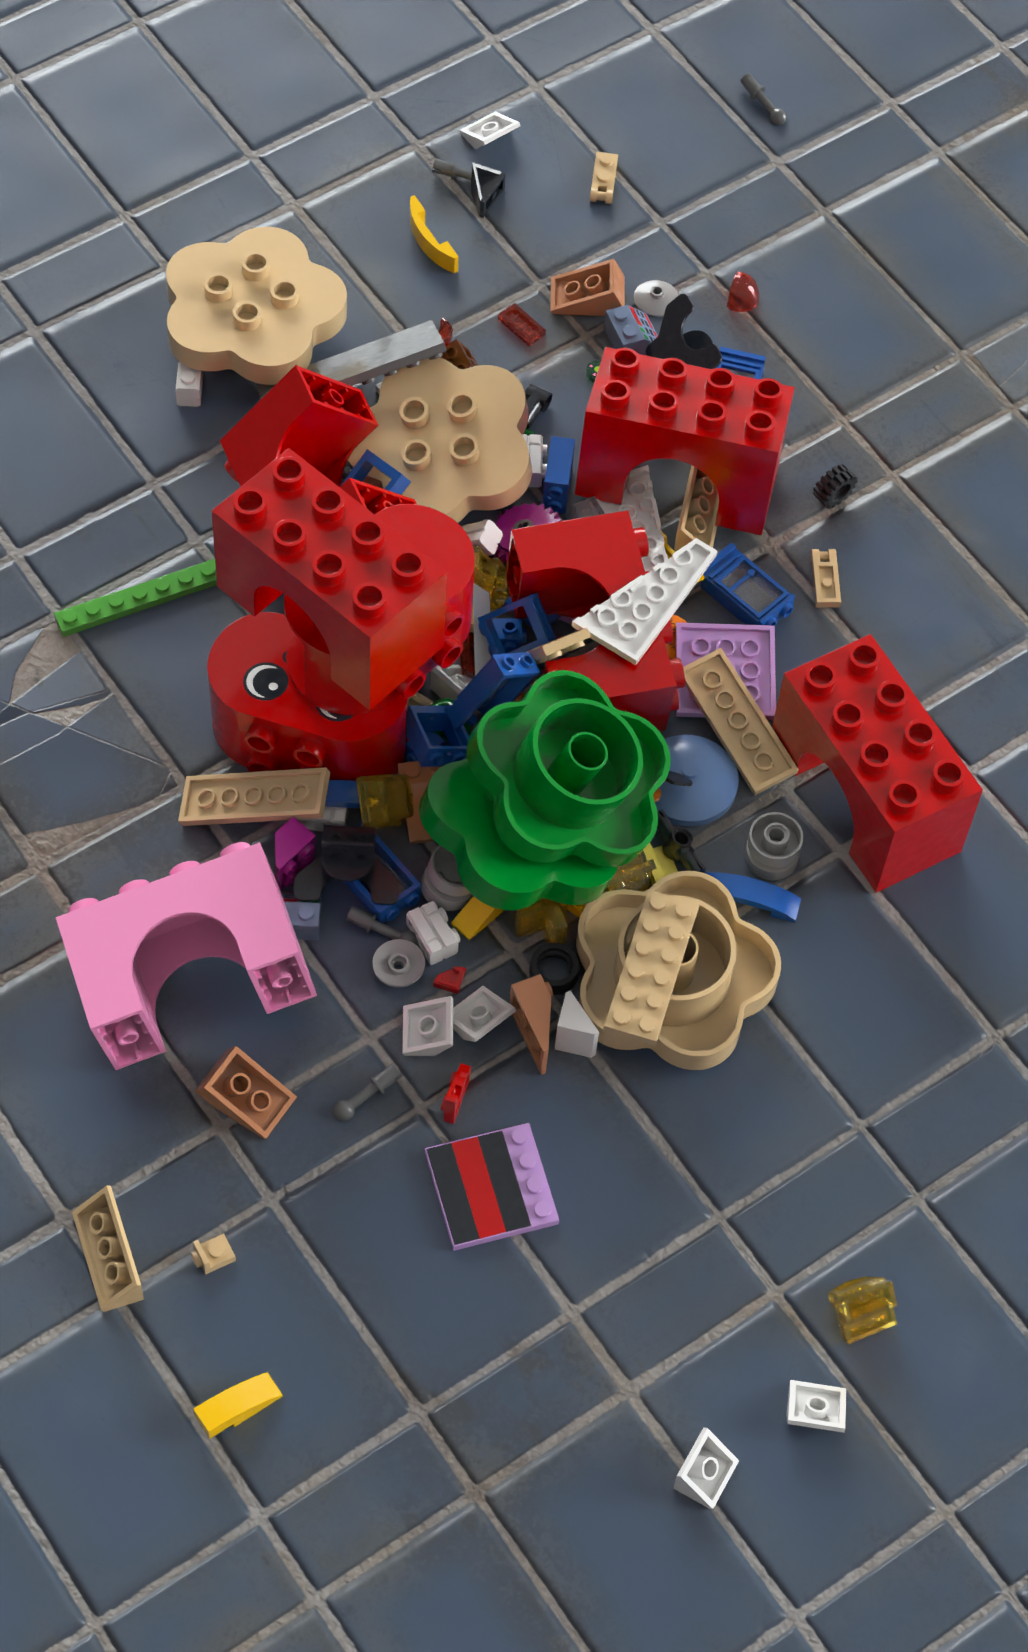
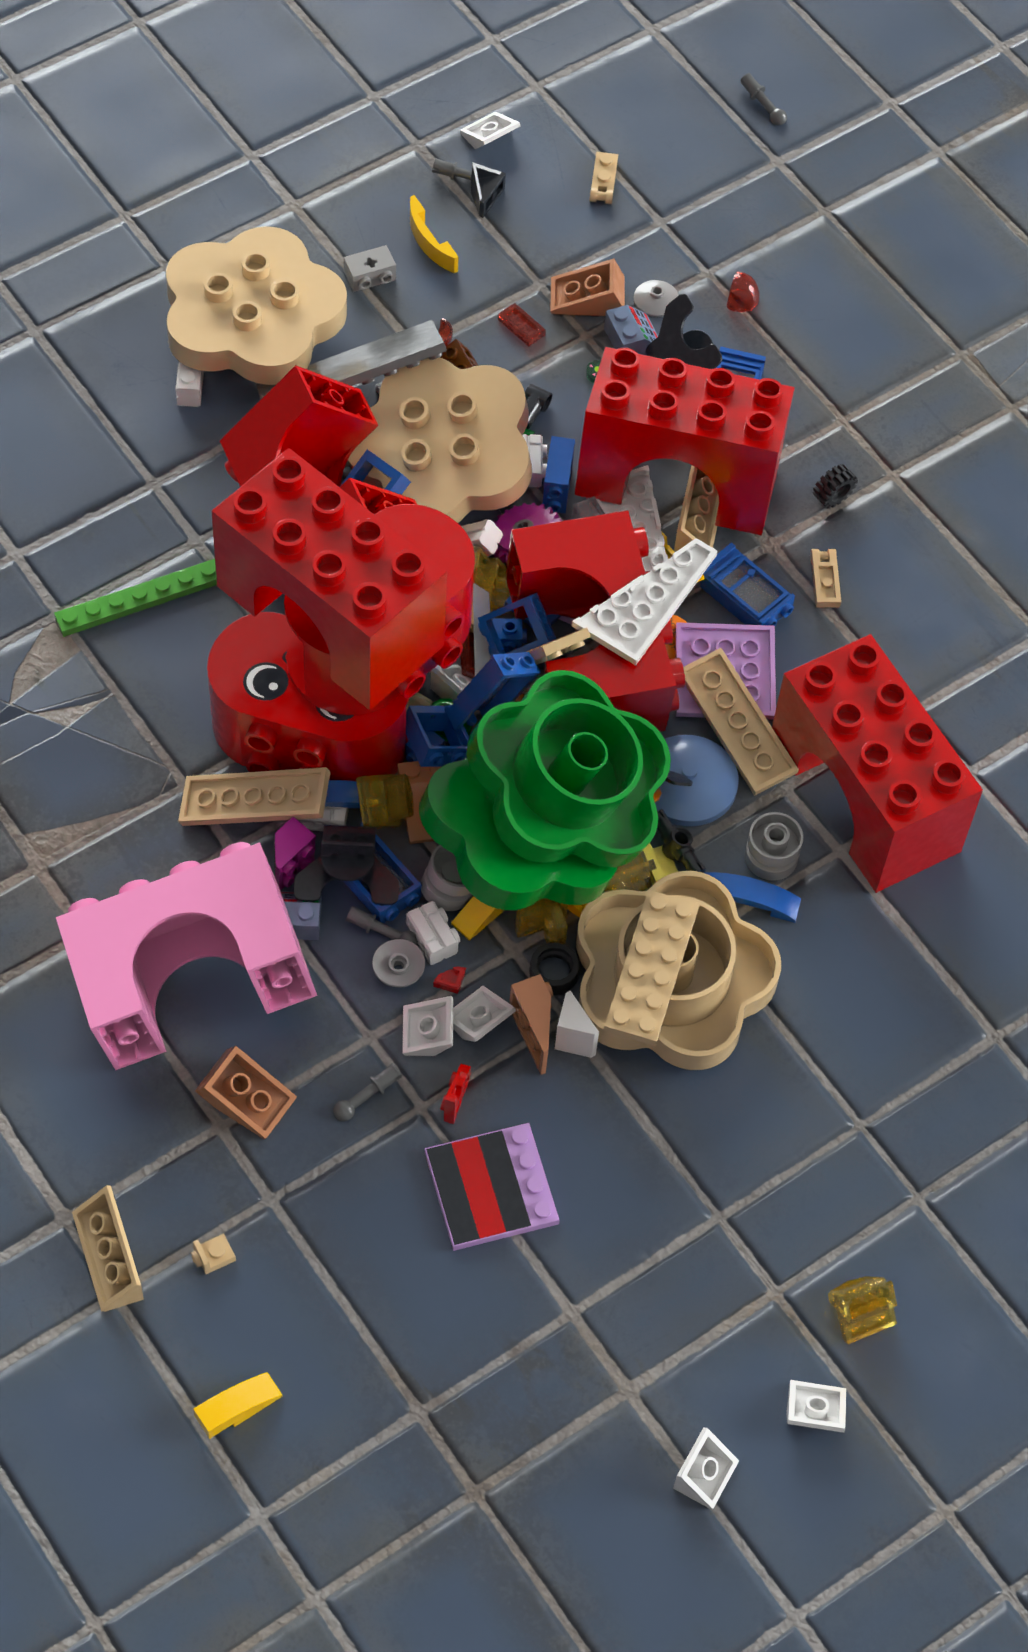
(370, 268): none -> light grey brick

